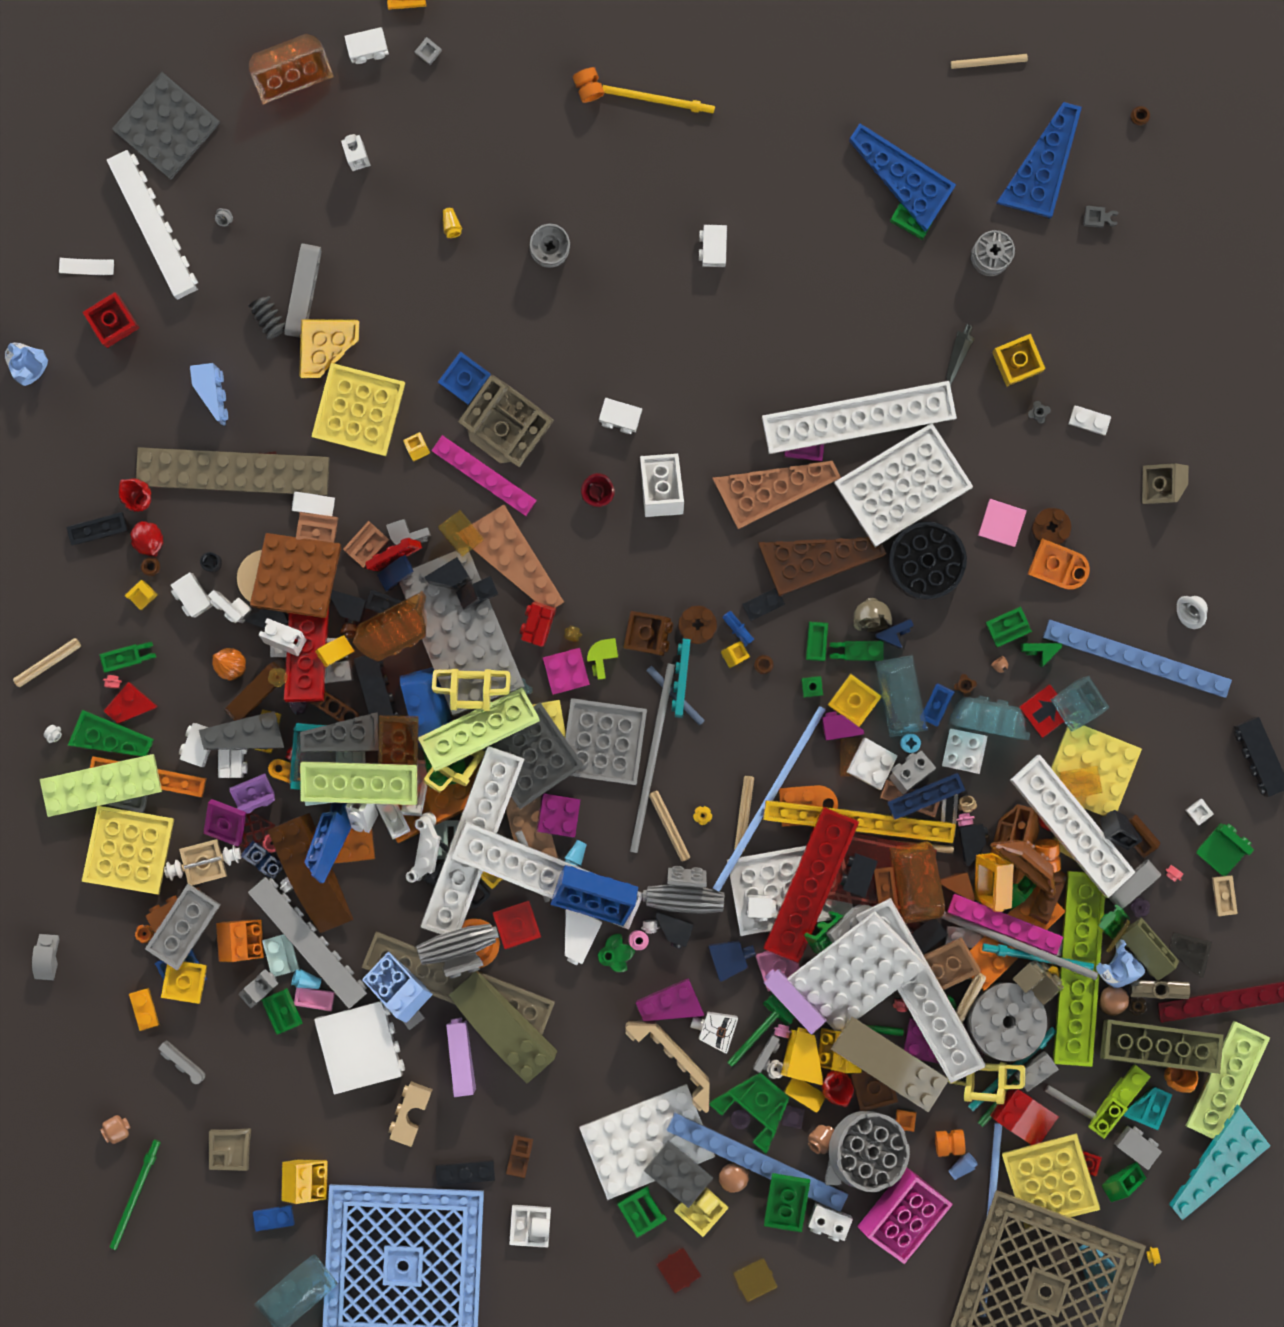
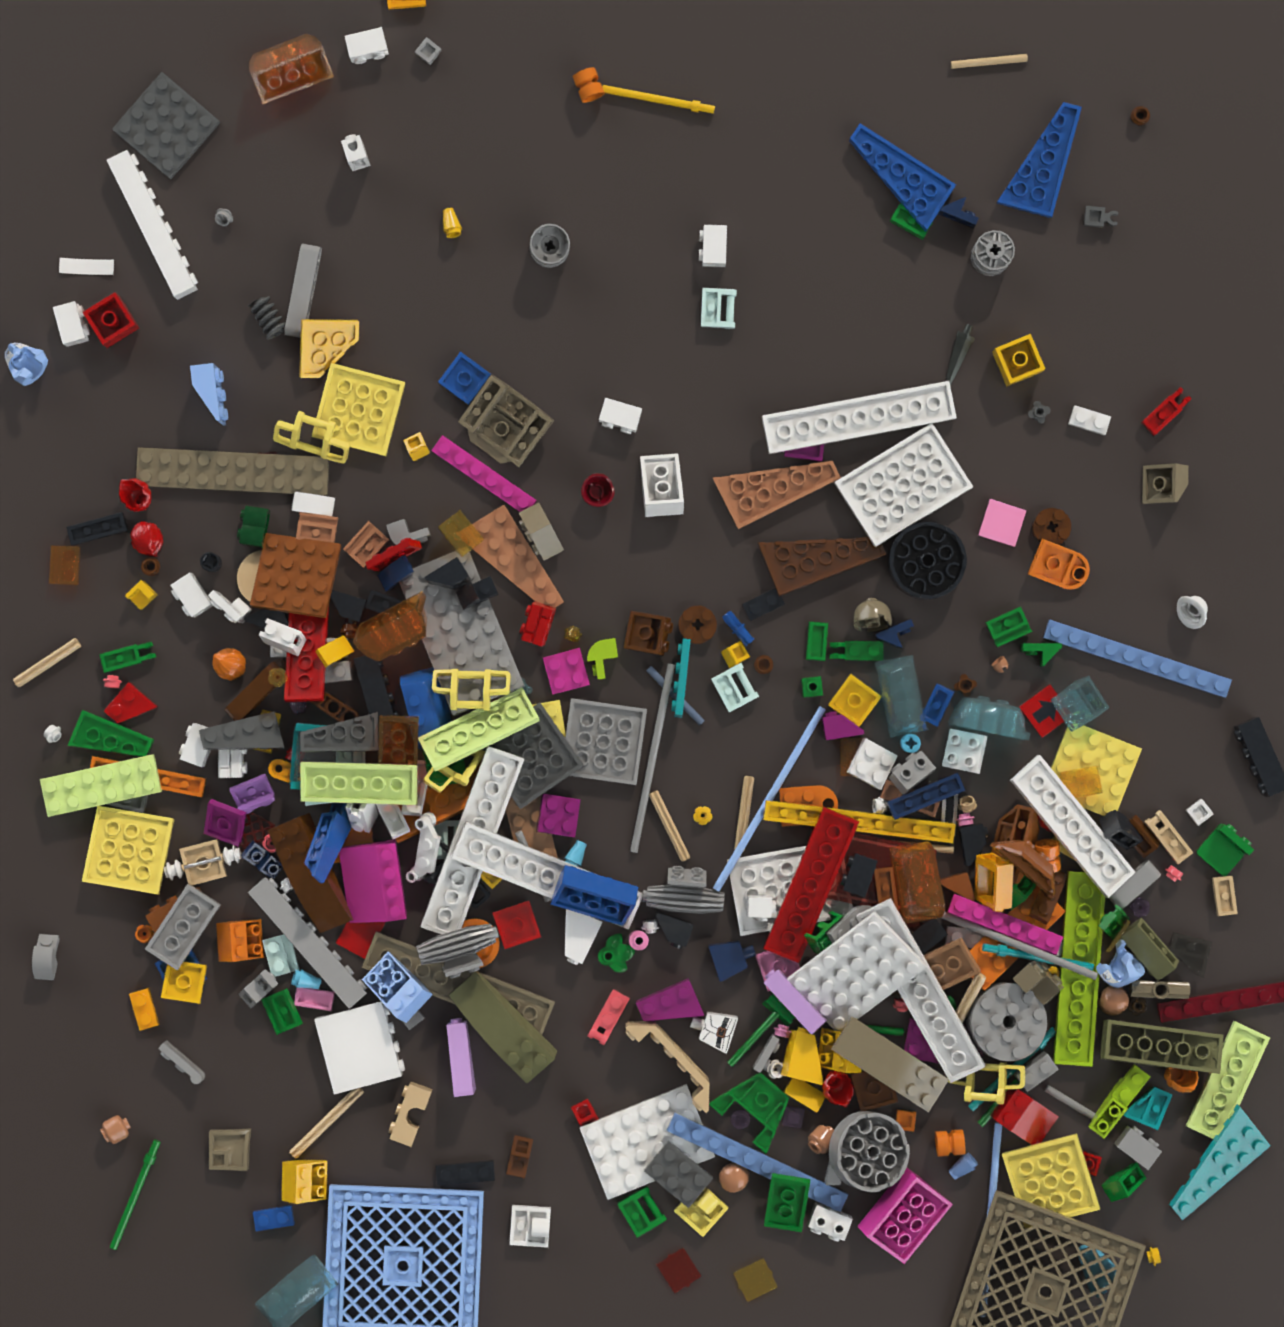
(64, 565): none -> clear orange plate
(71, 324): none -> white brick
(254, 526): none -> dark green brick
(320, 1127): none -> tan axle
(328, 440): none -> light yellow bar
(359, 936): none -> red piece
(373, 882): none -> dark pink slope
(540, 532): none -> dark tan brick
(584, 1112): none -> red slope
(608, 1016): none -> coral plate
(712, 308): none -> light aqua plate
(729, 691): none -> light aqua plate
(879, 806): none -> white plate
(953, 212): none -> dark blue slope
(1164, 413): none -> red hinge
(1169, 837): none -> tan plate

